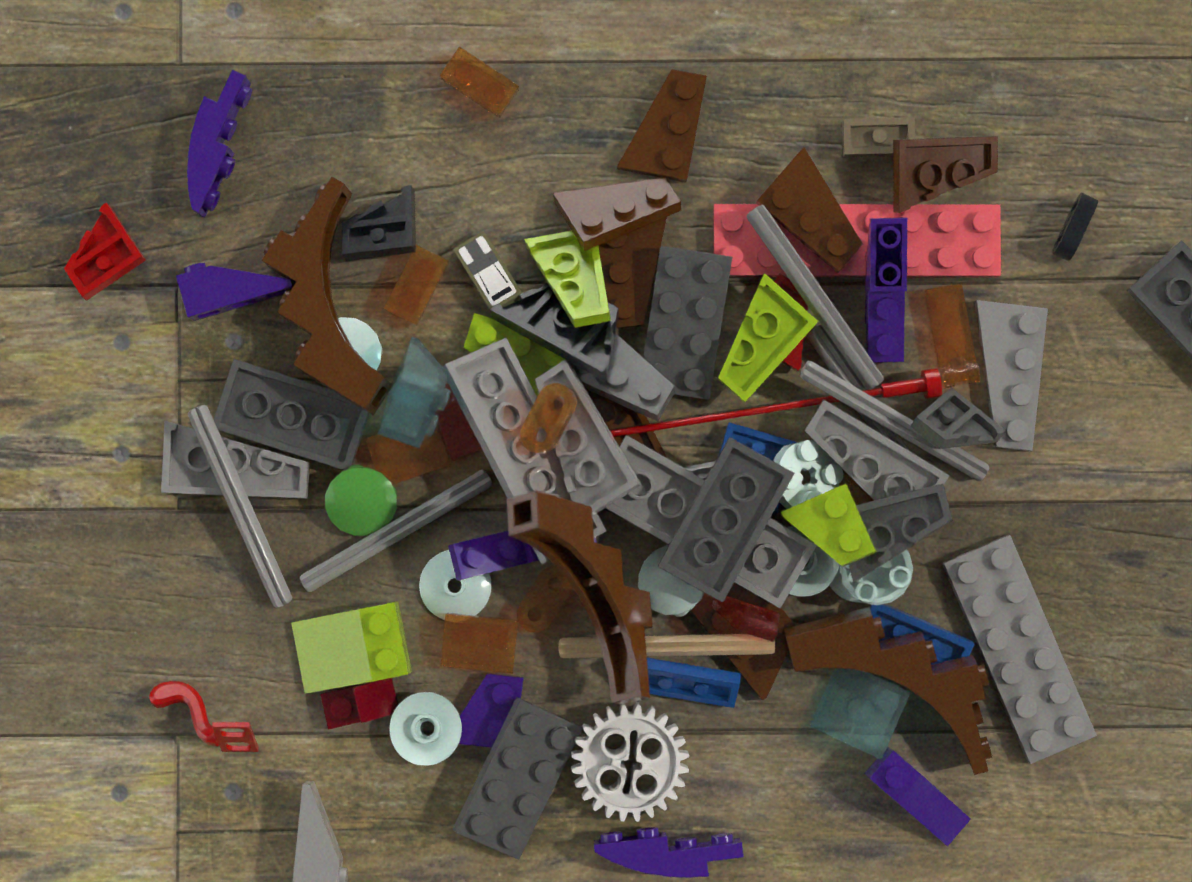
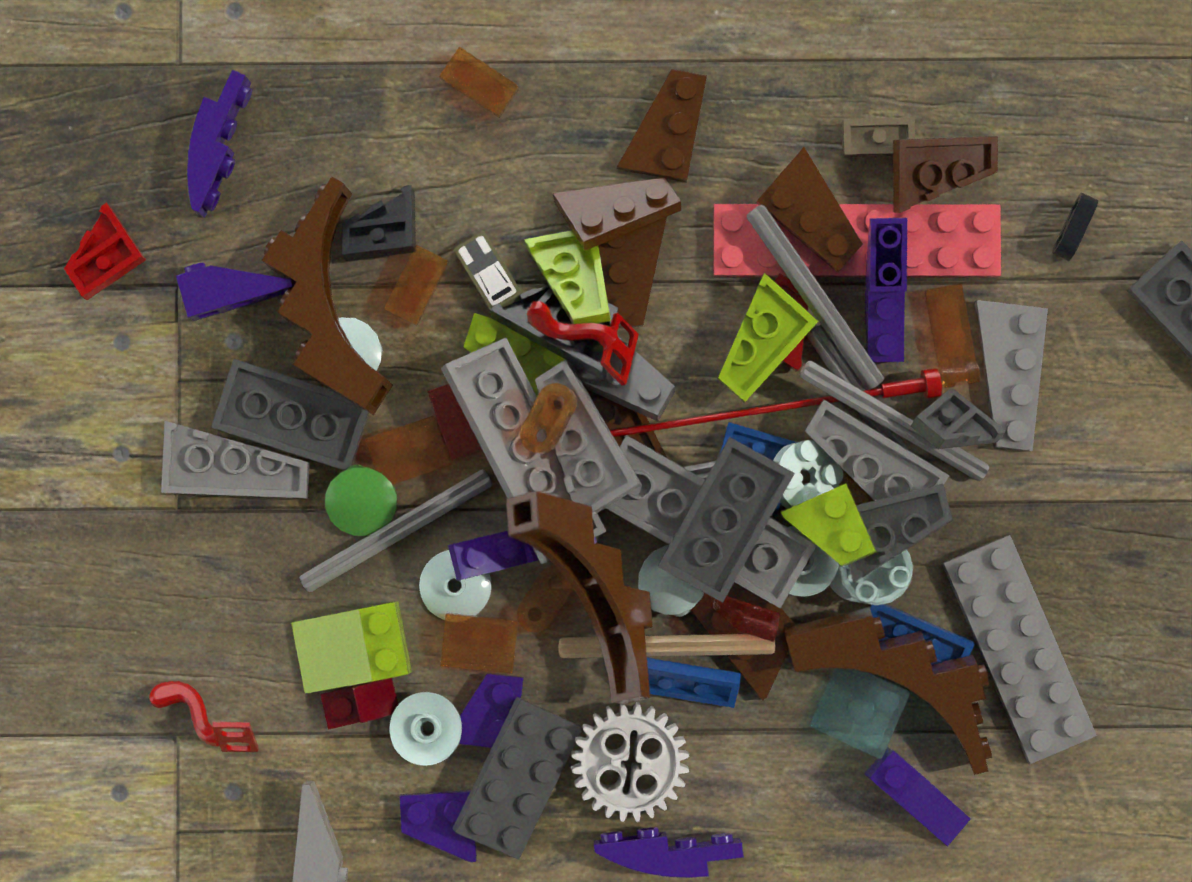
(240, 505): light grey axle -> none
(415, 396): clear light blue slope -> none
(432, 819): none -> dark purple wing
(542, 320): none -> red piece
(687, 318): dark grey plate -> none

